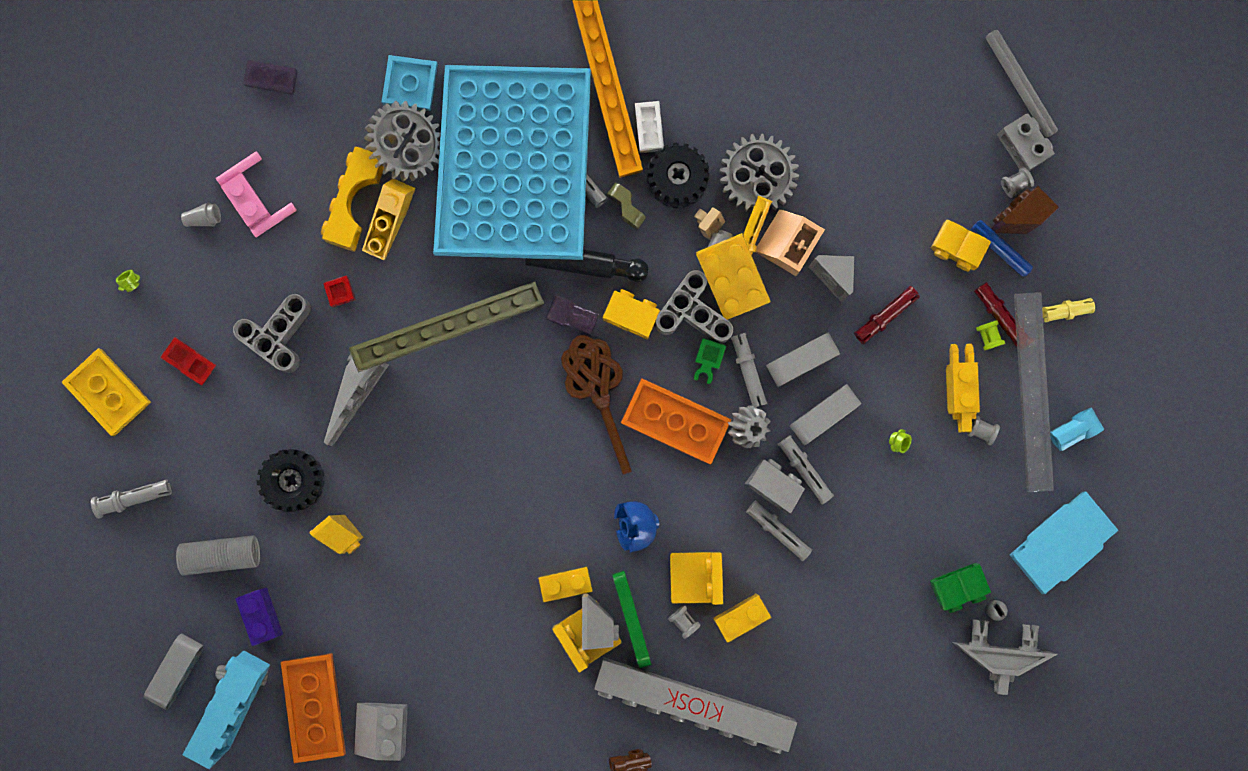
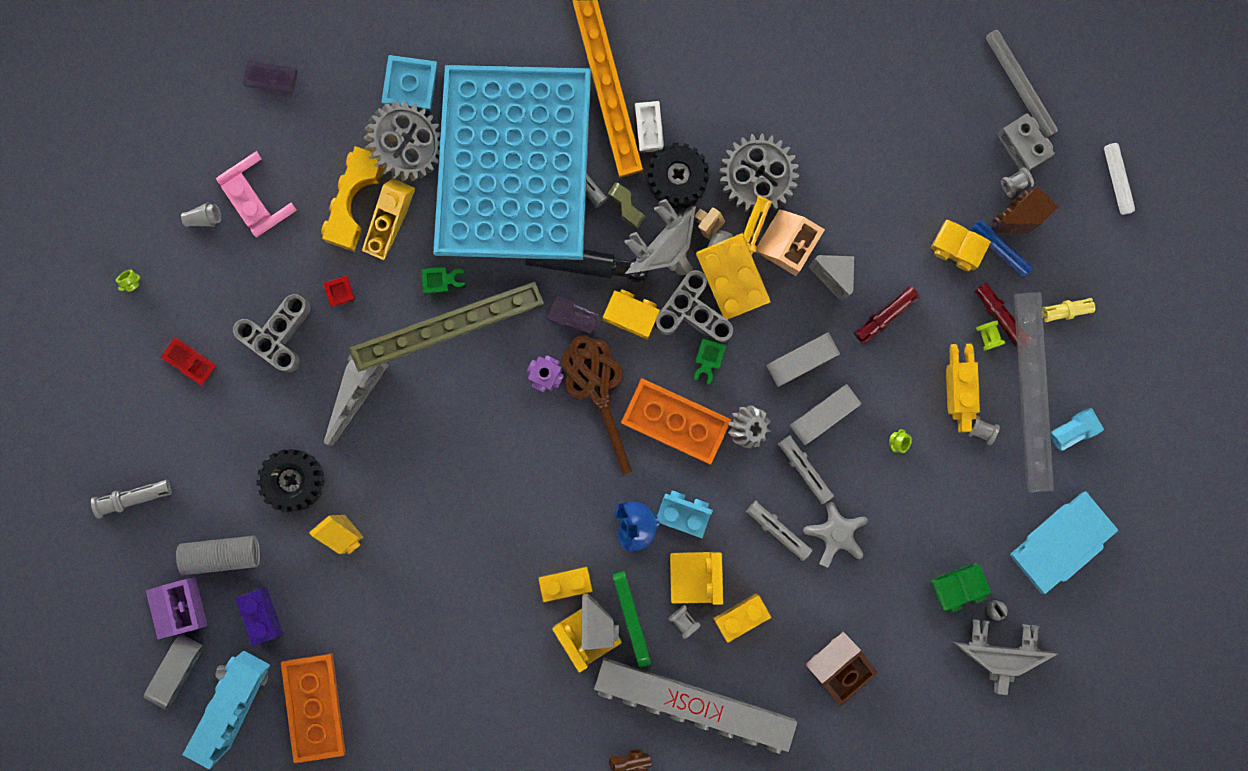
(106, 392): yellow plate -> none
(176, 608): none -> medium lavender slope
(381, 731): light grey slope -> none
(438, 280): none -> green plate
(549, 382): none -> medium lavender brick
(669, 246): none -> light grey connector
(683, 514): none -> medium azure bracket
(749, 370): light grey pin -> none
(775, 486): light grey slope -> none
(837, 534): none -> light grey animal
(841, 668): none -> reddish brown slope
(1119, 178): none -> white axle

